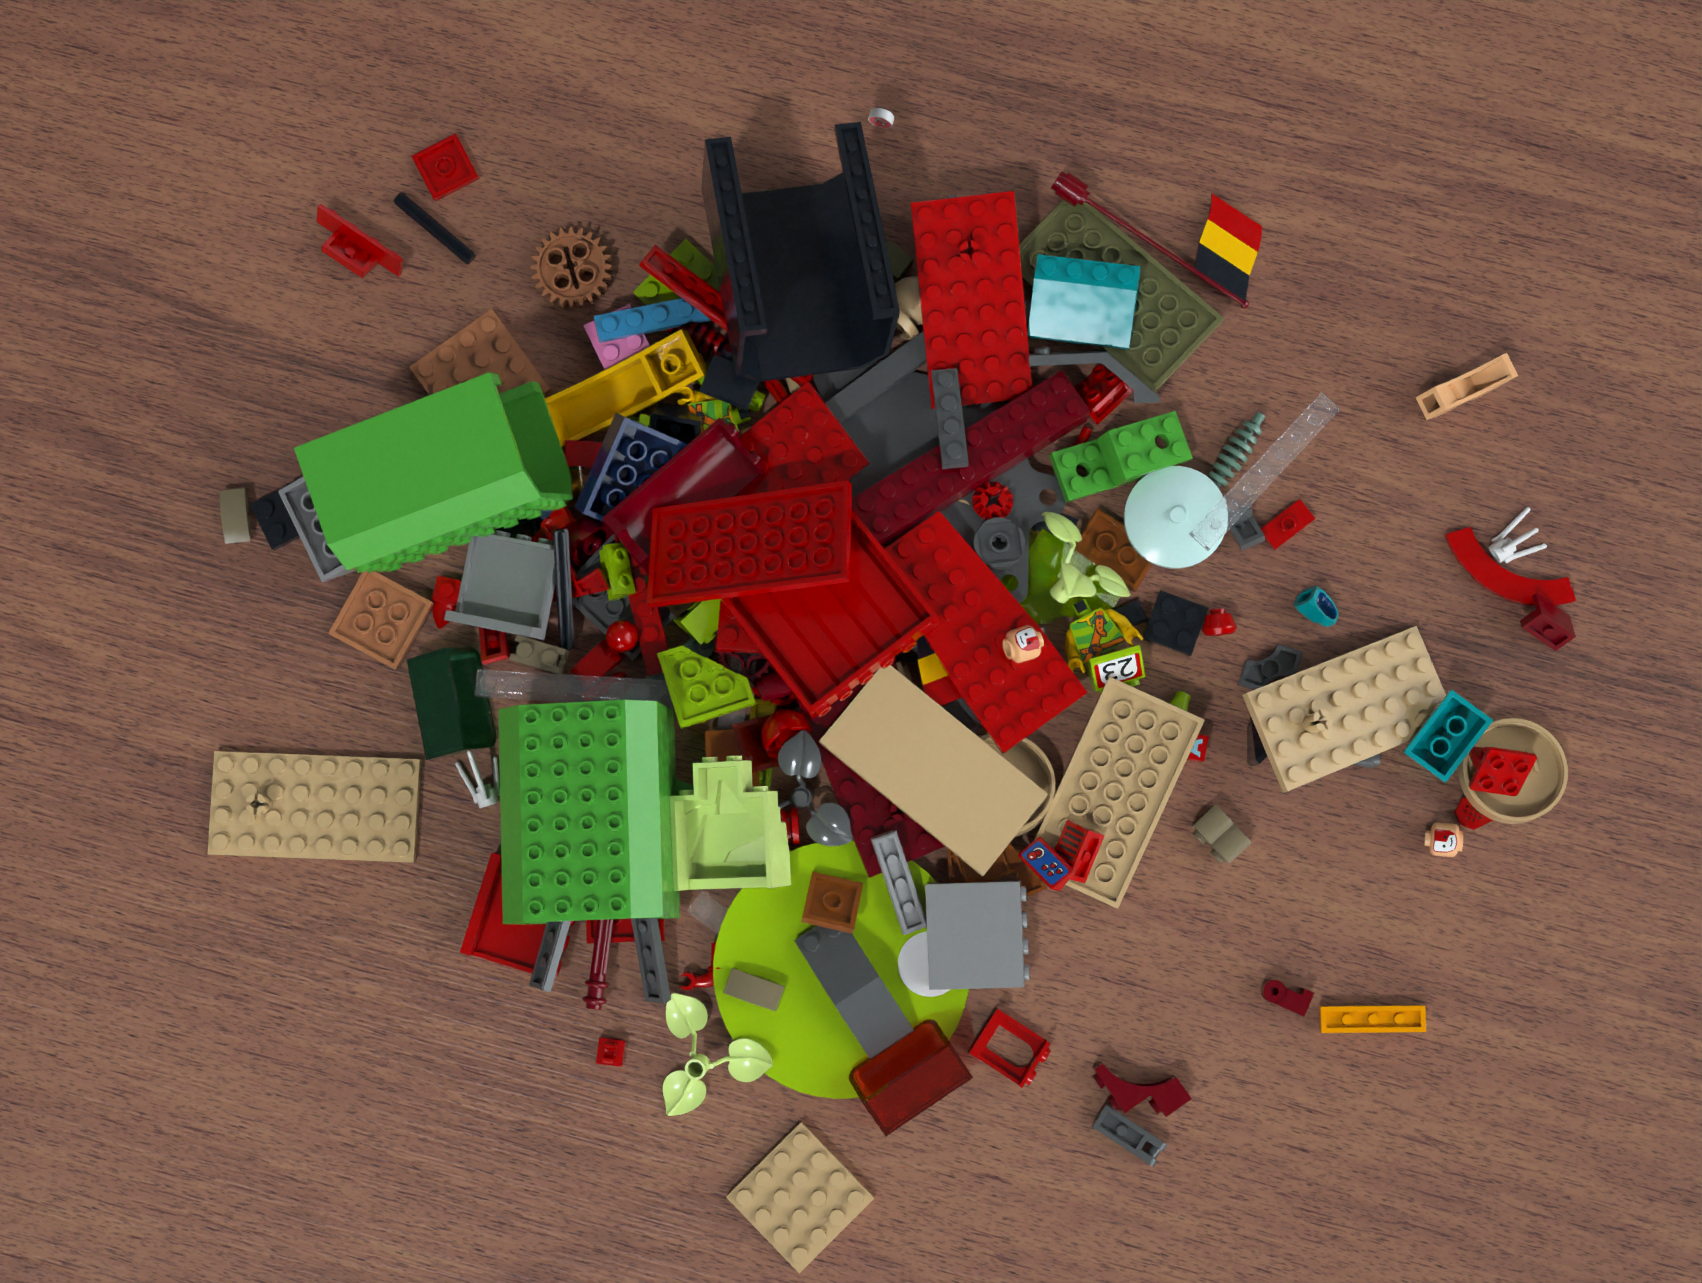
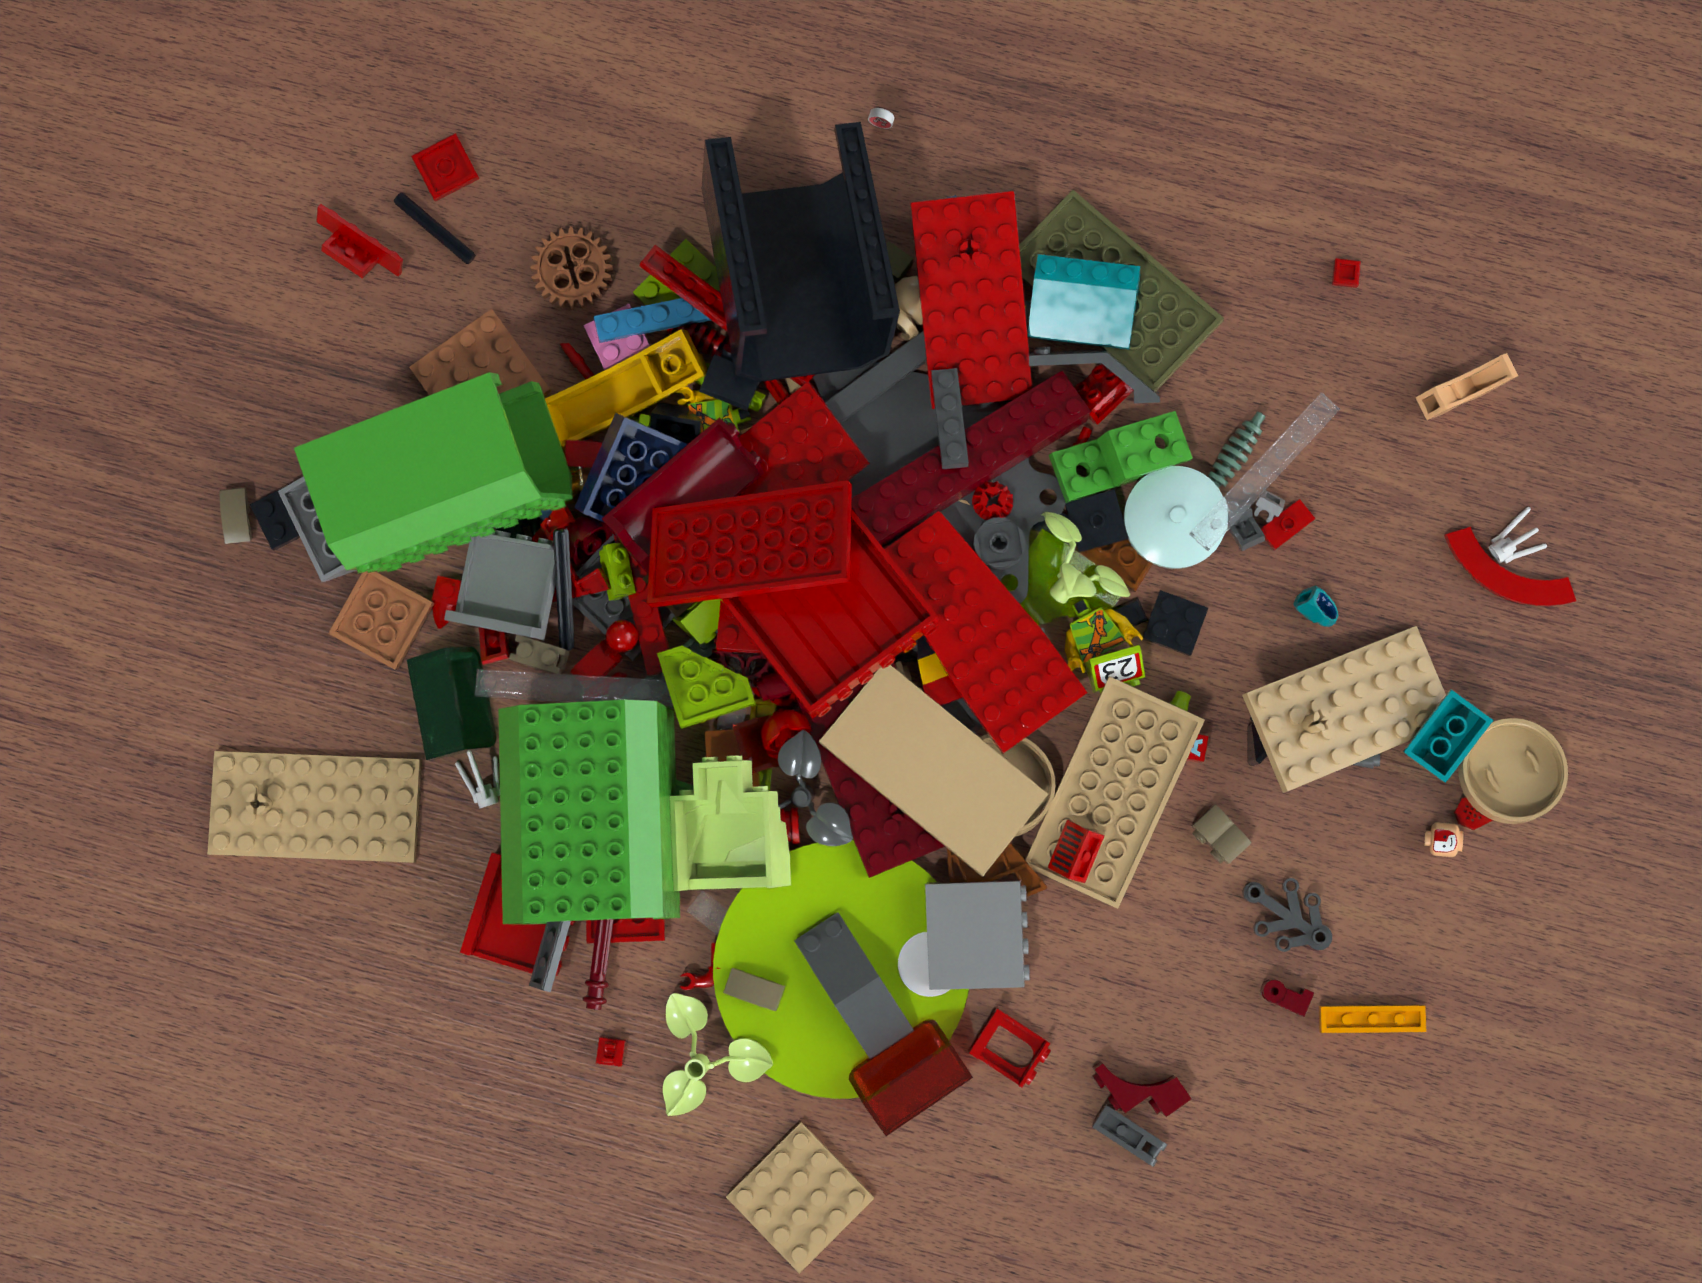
(577, 360): none -> red piece
(651, 960): dark grey plate -> none
(832, 902): dark orange plate -> none
(899, 881): light grey tile -> none
(1023, 644): light nougat head -> none
(1047, 864): slope -> none
(1097, 520): none -> black plate
(1218, 623): red cone -> none
(1223, 251): flag -> none
(1270, 503): none -> light grey tile
(1282, 662): dark grey tile -> none
(1291, 918): none -> dark grey plant
(1346, 273): none -> red tile
(1500, 770): red bracket -> none
(1548, 623): dark red panel -> none

